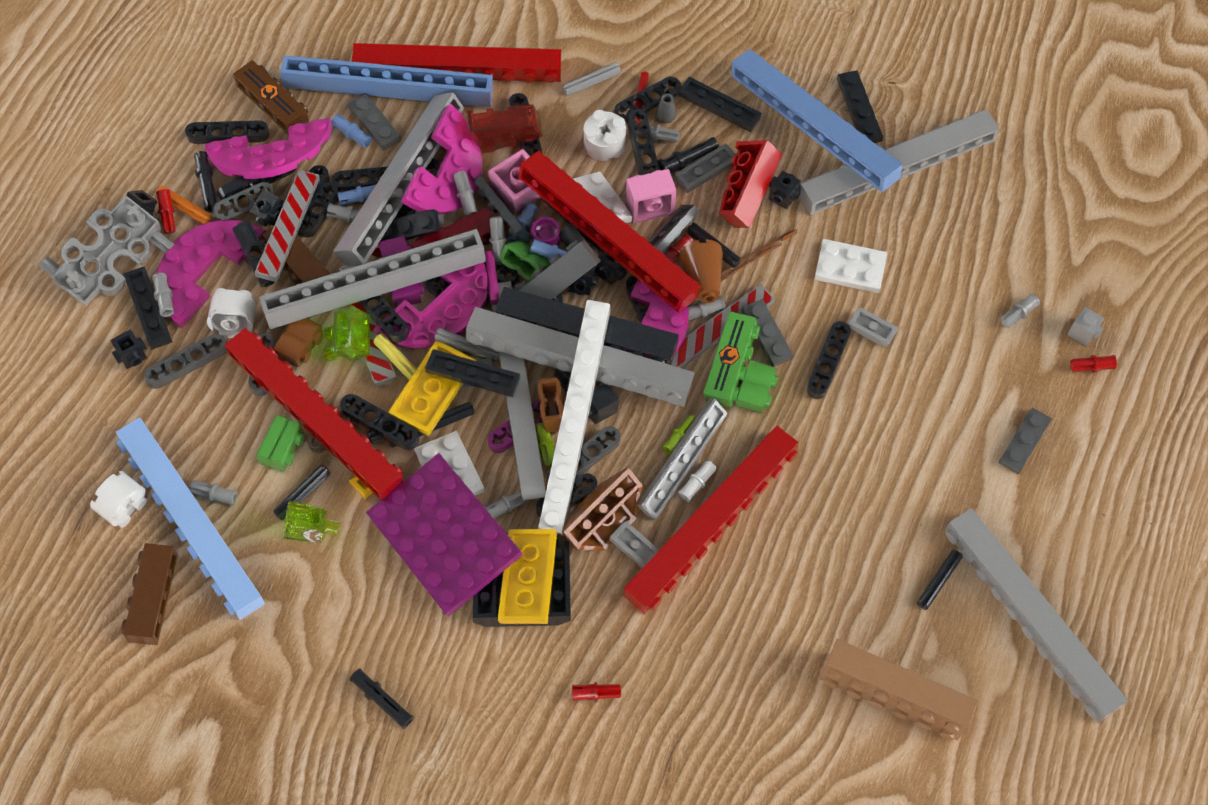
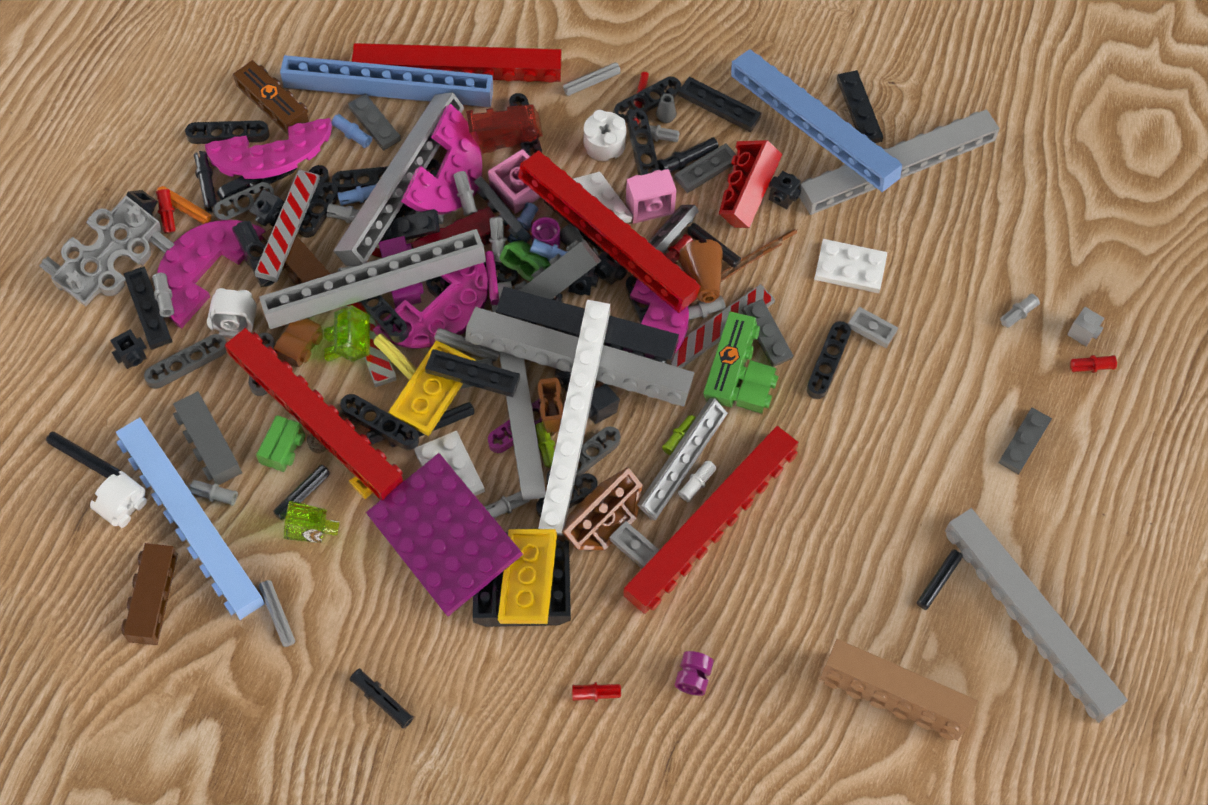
(81, 455): none -> black axle
(207, 438): none -> dark grey brick
(277, 613): none -> light grey axle
(695, 668): none -> magenta wheel

